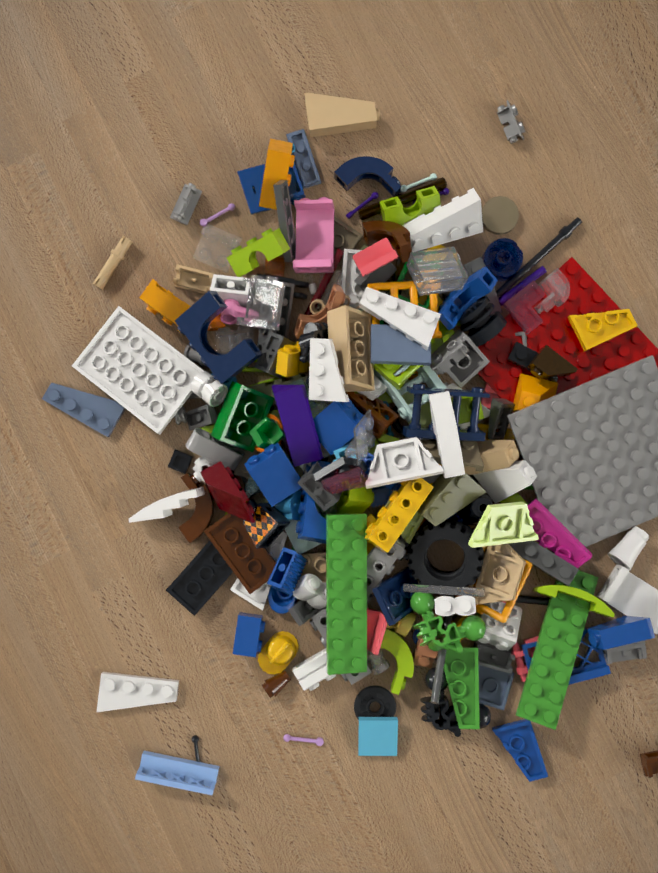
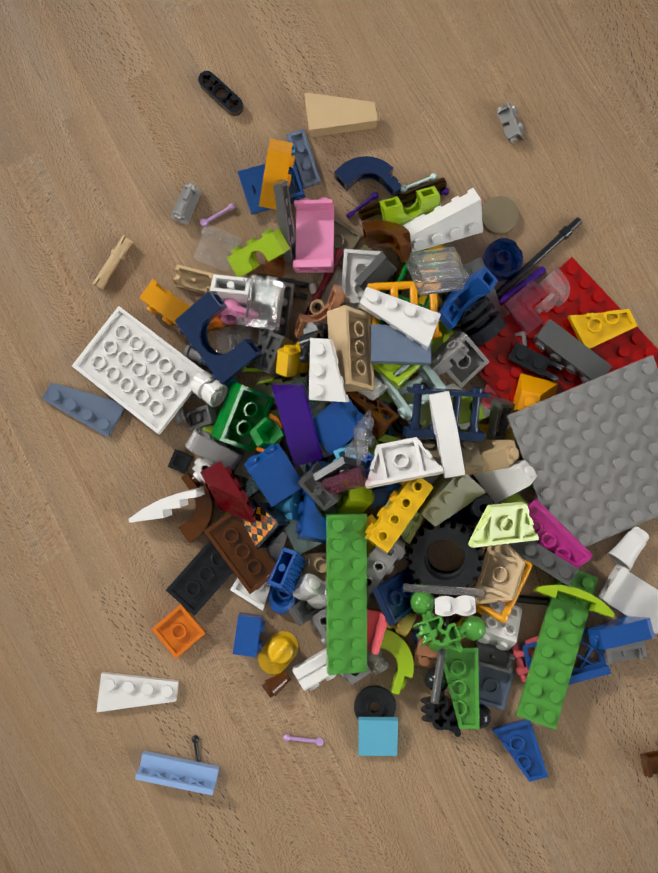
(178, 631): none -> orange plate
(218, 84): none -> black beam
(374, 257): coral panel -> none
(550, 364): dark brown slope -> none
(570, 352): none -> dark grey brick

